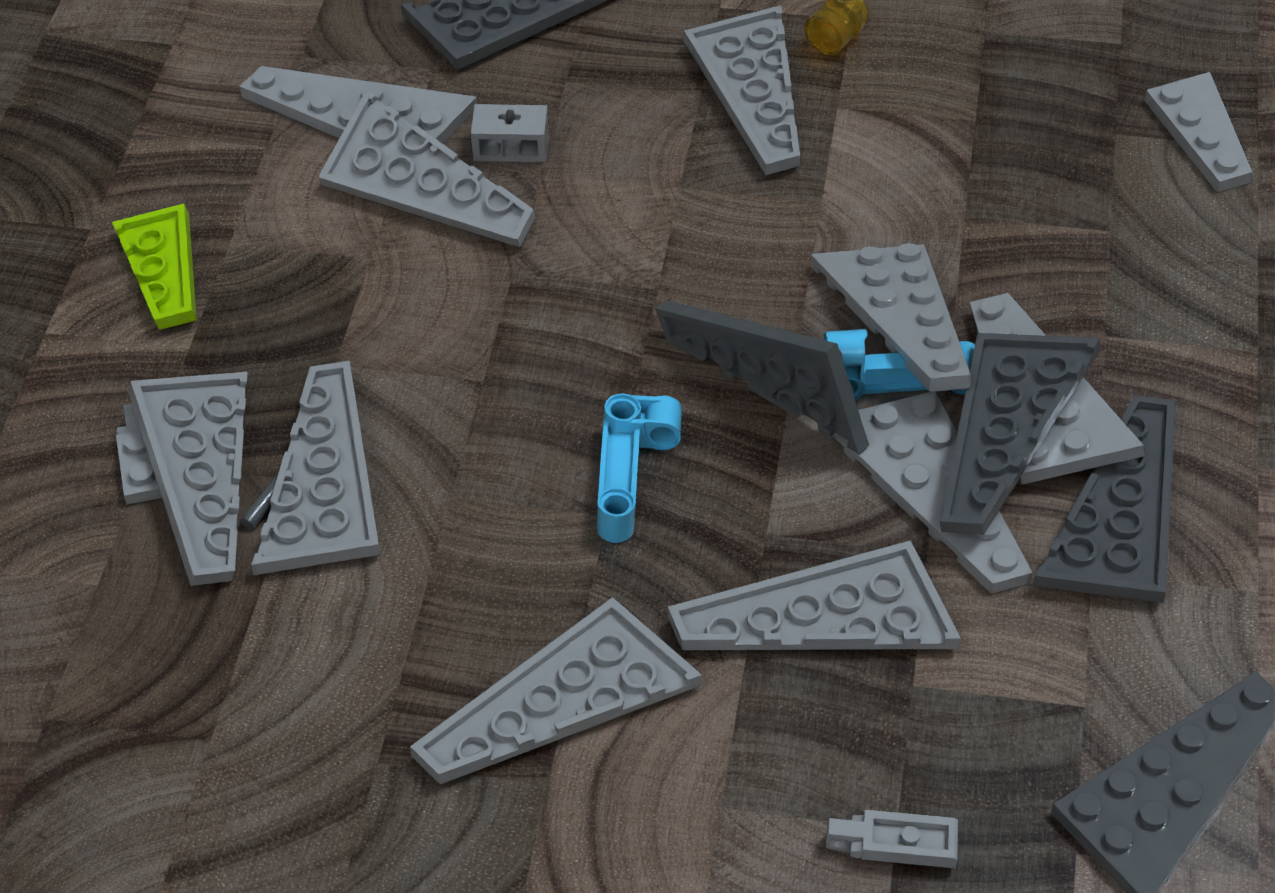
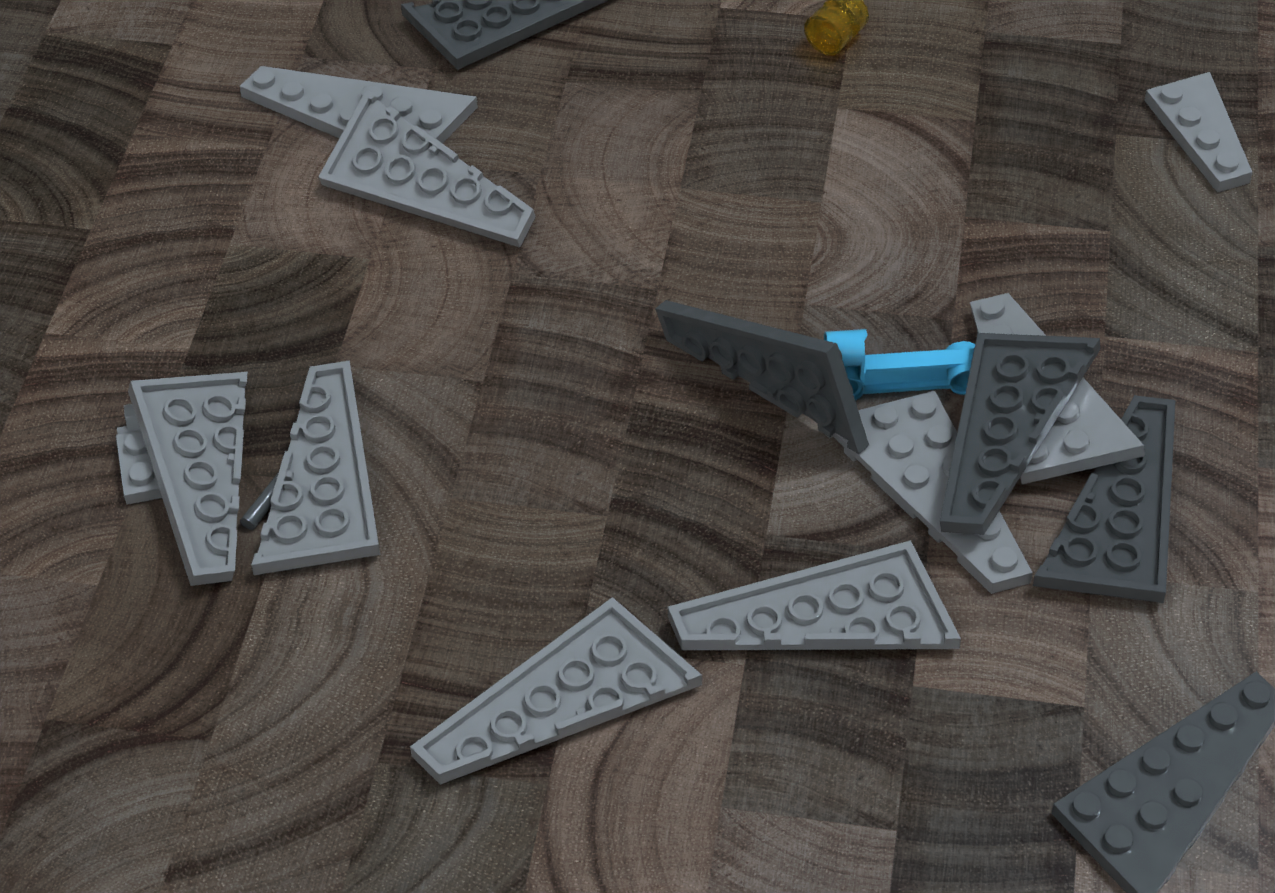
(162, 262): lime wing -> none
(510, 133): light grey brick -> none
(629, 425): medium azure piece -> none
(751, 77): light grey wing -> none
(896, 838): light grey hinge -> none
(902, 301): light grey wing -> none

